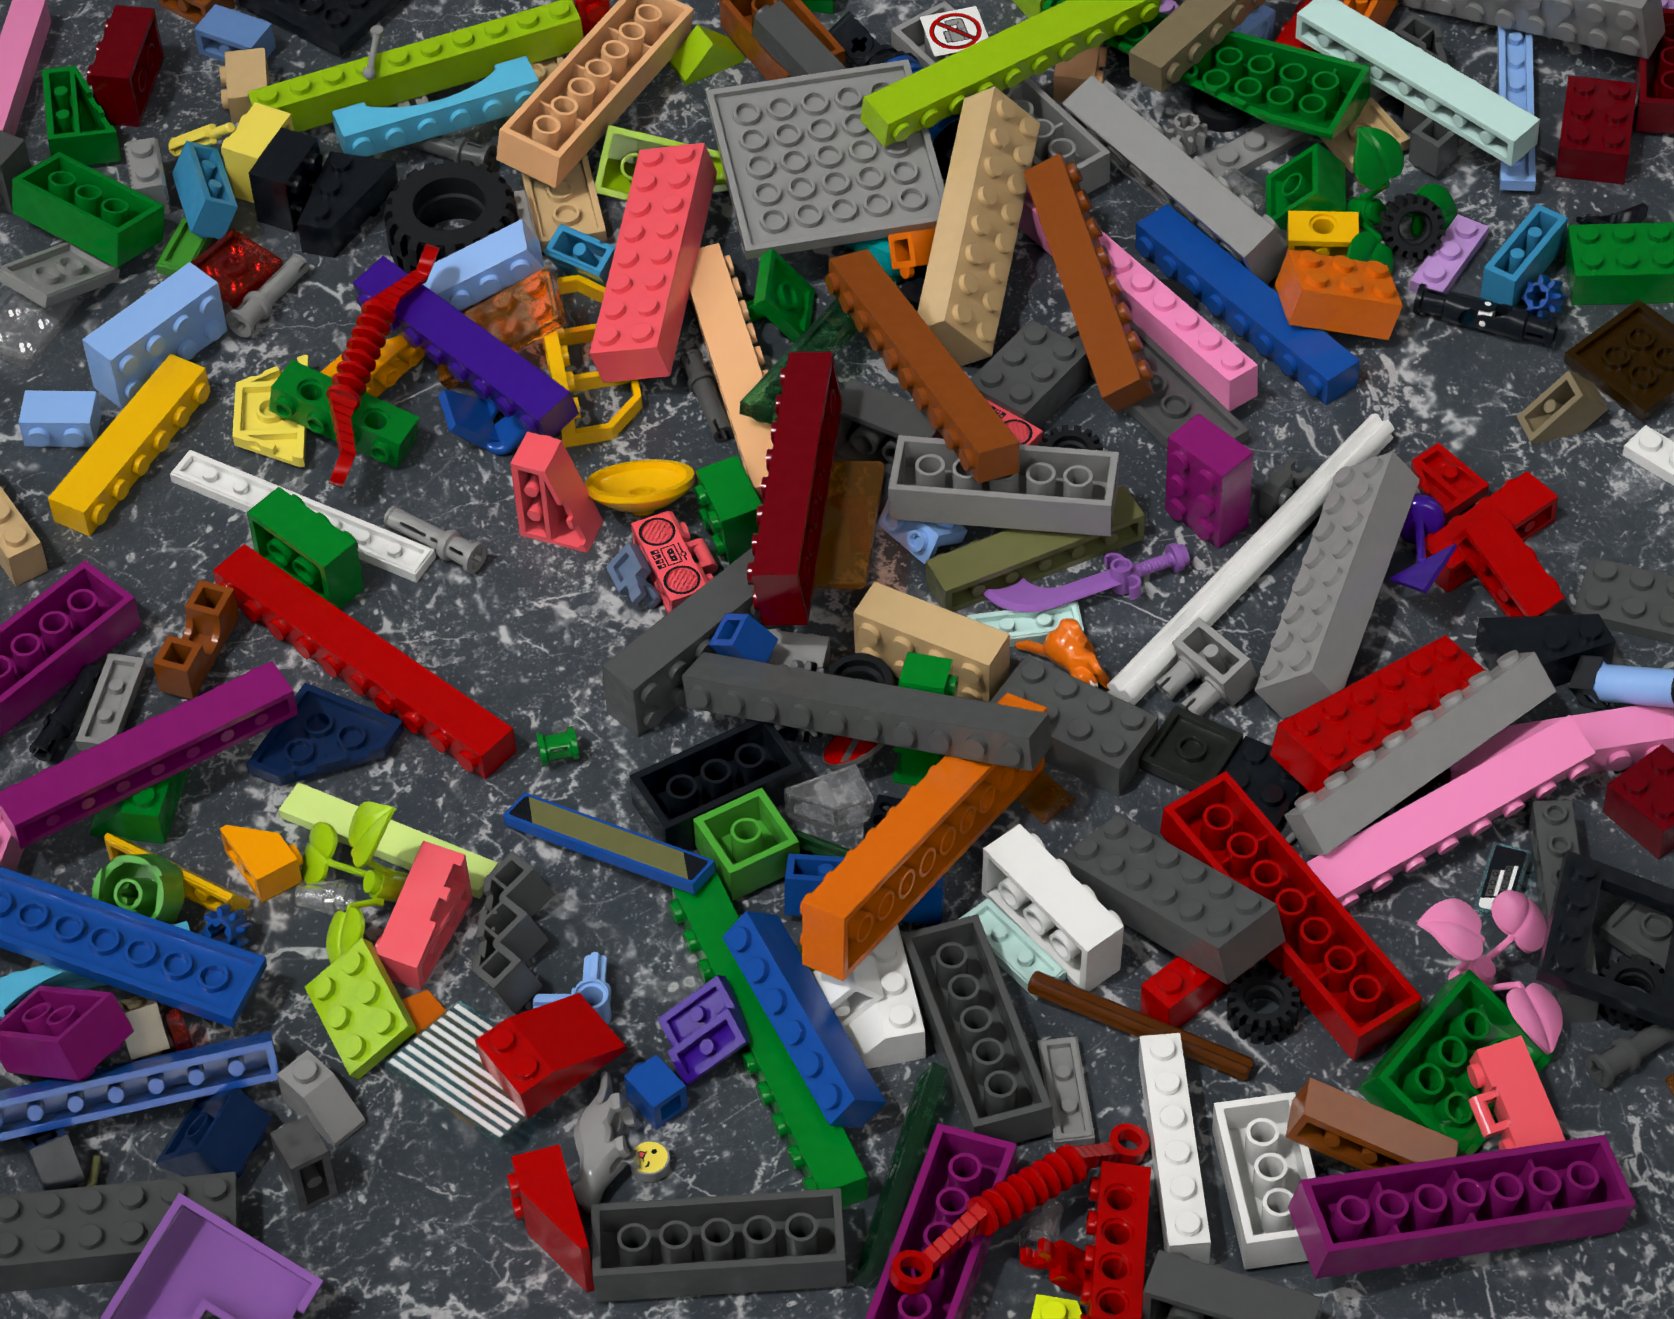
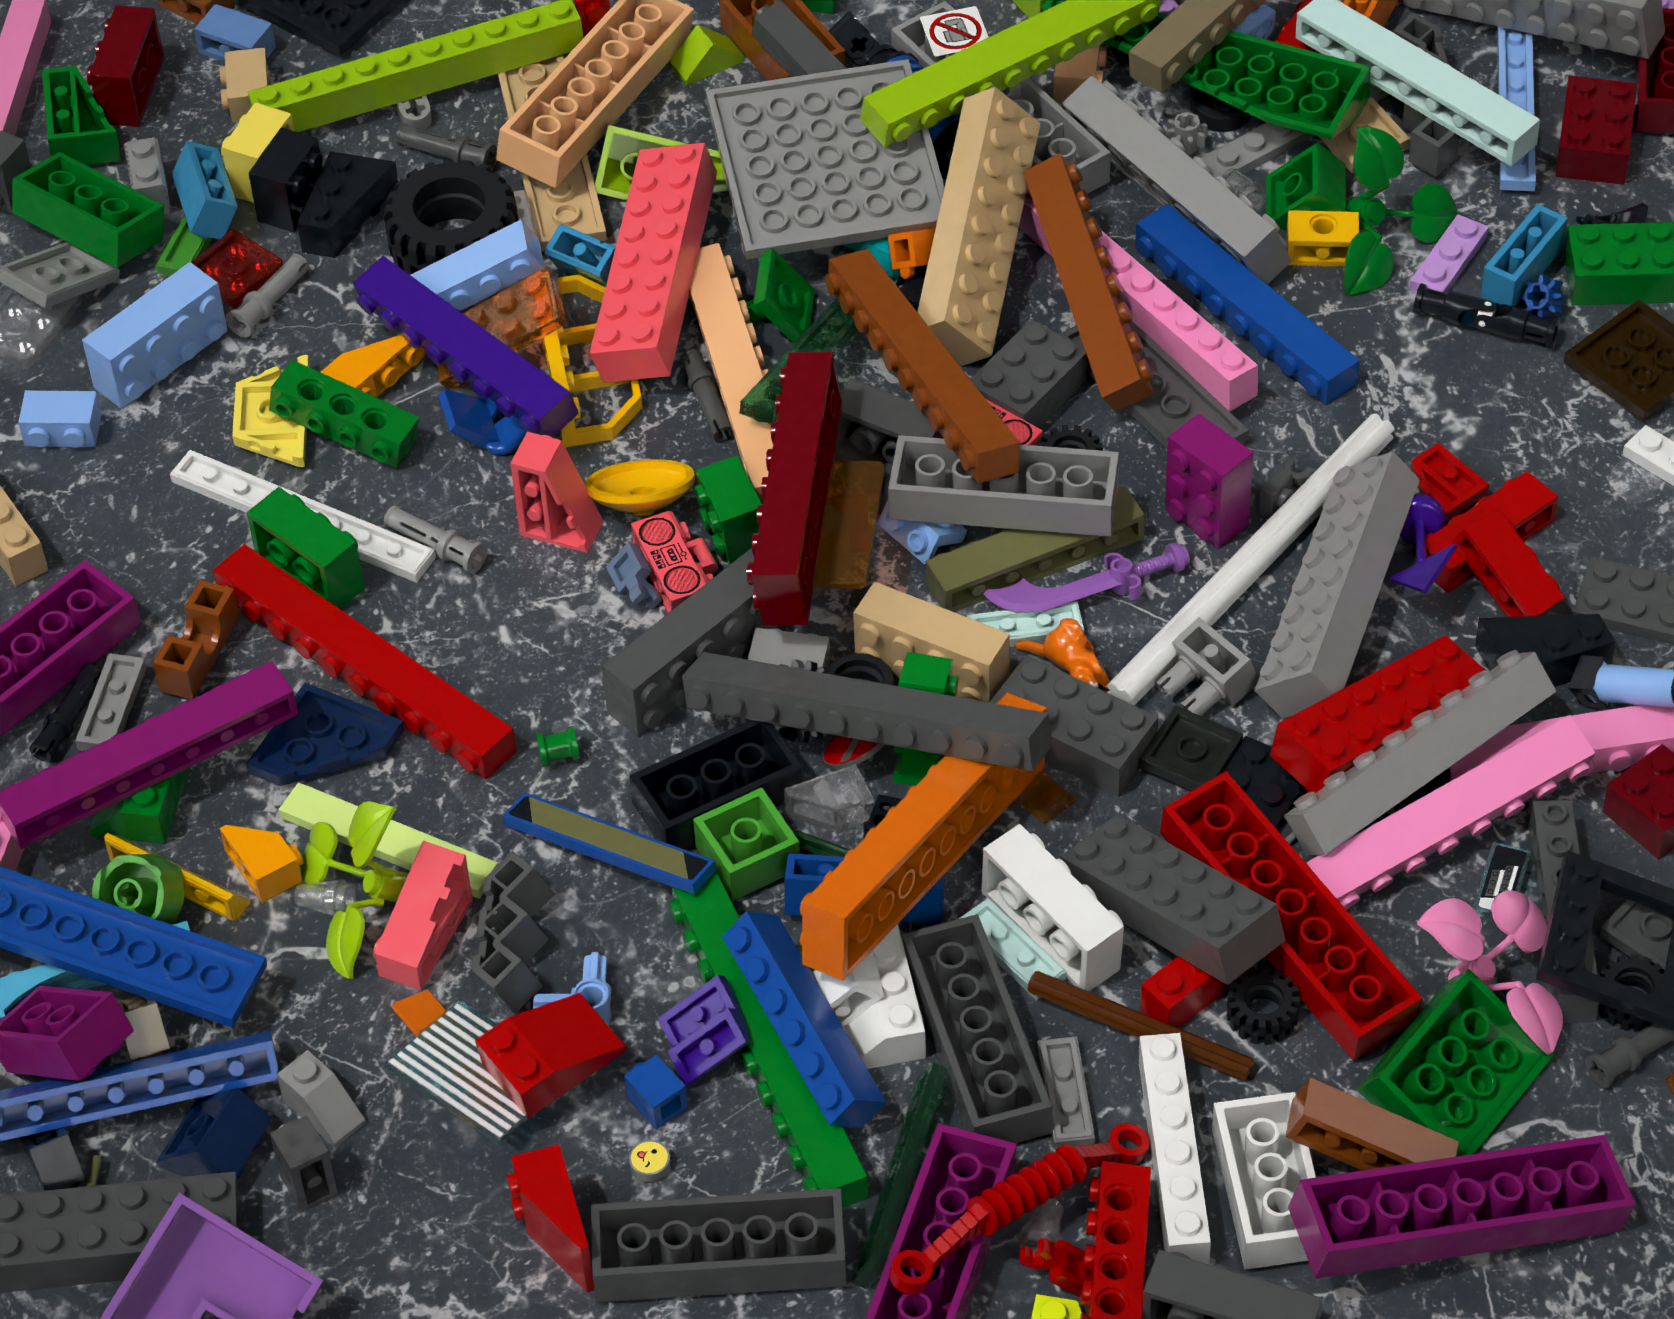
(129, 445): yellow brick -> none
(178, 1030): clear red tile -> none
(205, 135): light yellow axle -> none
(227, 926): blue gear -> none
(360, 358): red piece -> none
(360, 1008): lime plate -> none
(374, 130): medium azure arch -> none
(376, 33): light grey hinge -> none
(599, 1144): light grey animal -> none
(743, 638): blue brick -> none
(1338, 294): orange brick -> none
(1432, 225): black tyre -> none
(1516, 1095): coral piece -> none
(1562, 409): dark tan slope -> none

